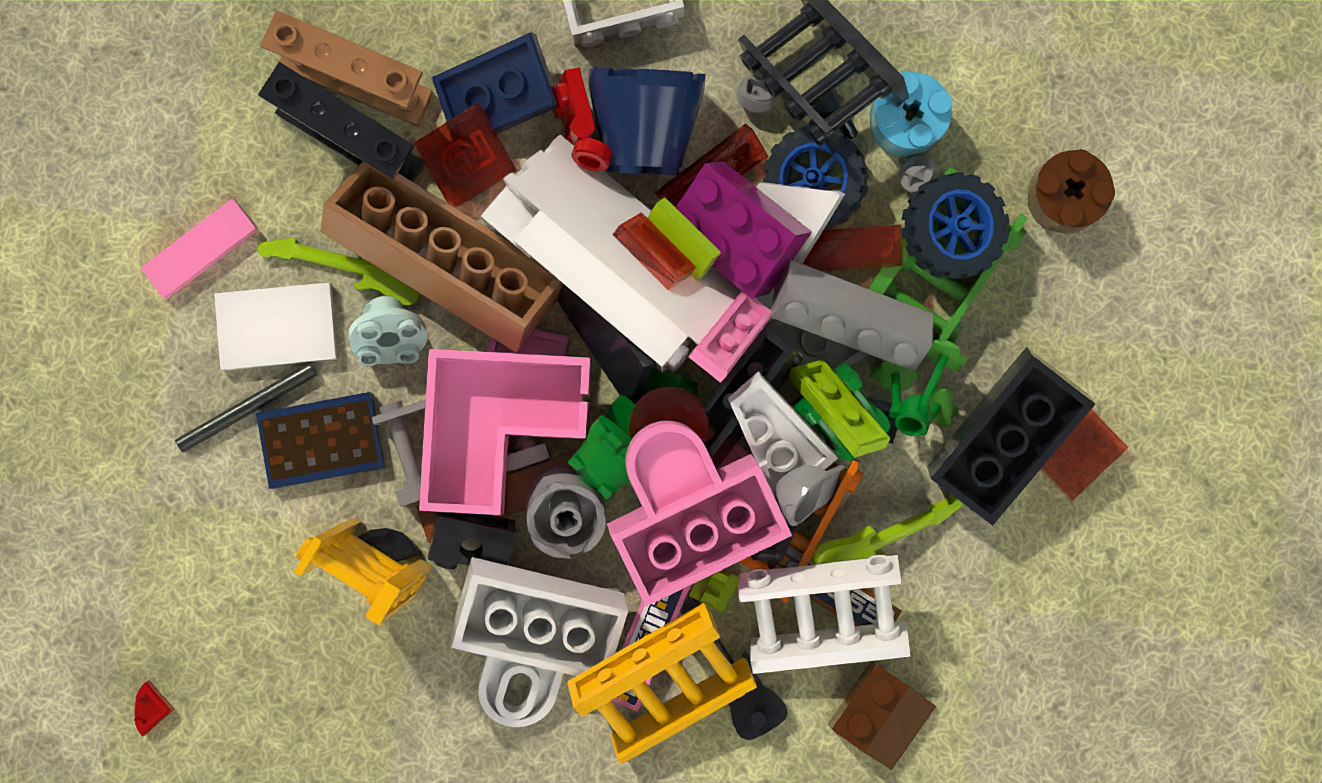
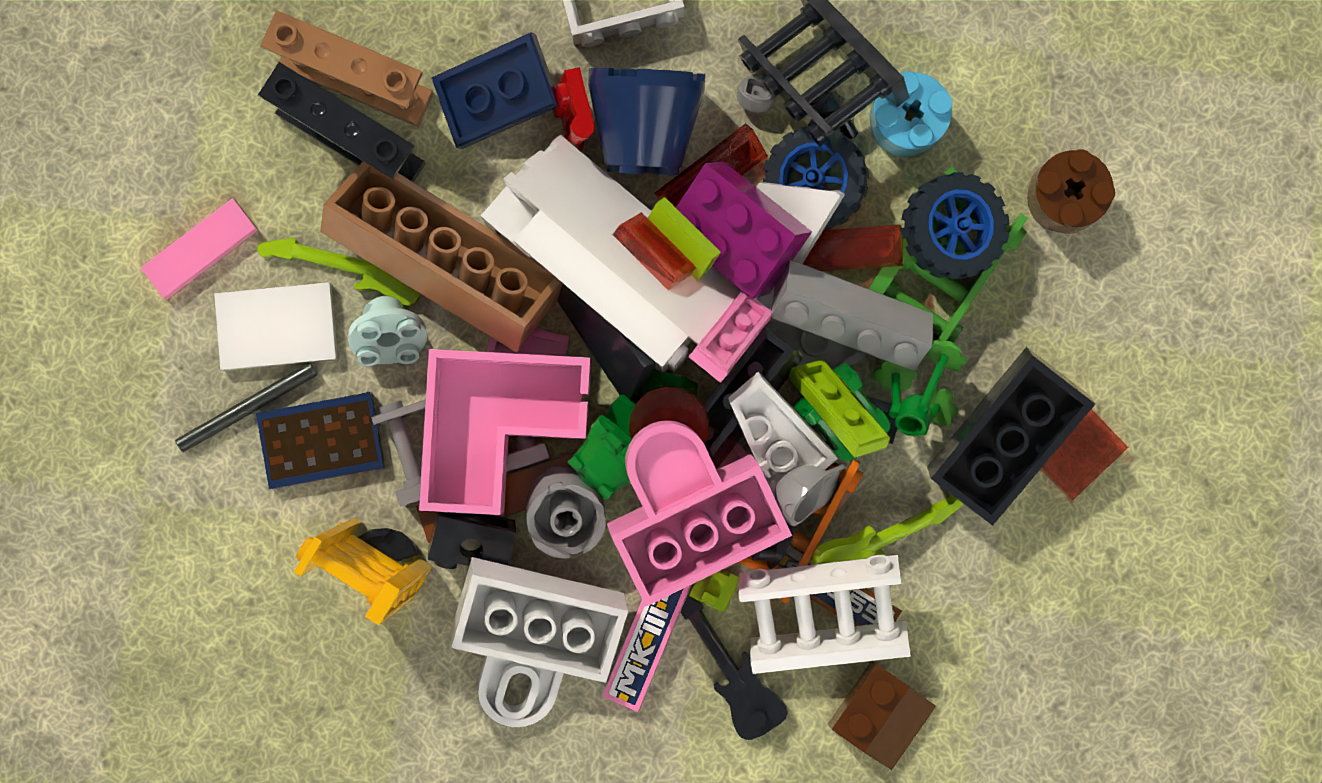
(150, 708): red tile -> none
(465, 156): clear red tile -> none
(591, 154): red tile -> none
(648, 657): yellow fence -> none
(918, 171): light grey tile -> none

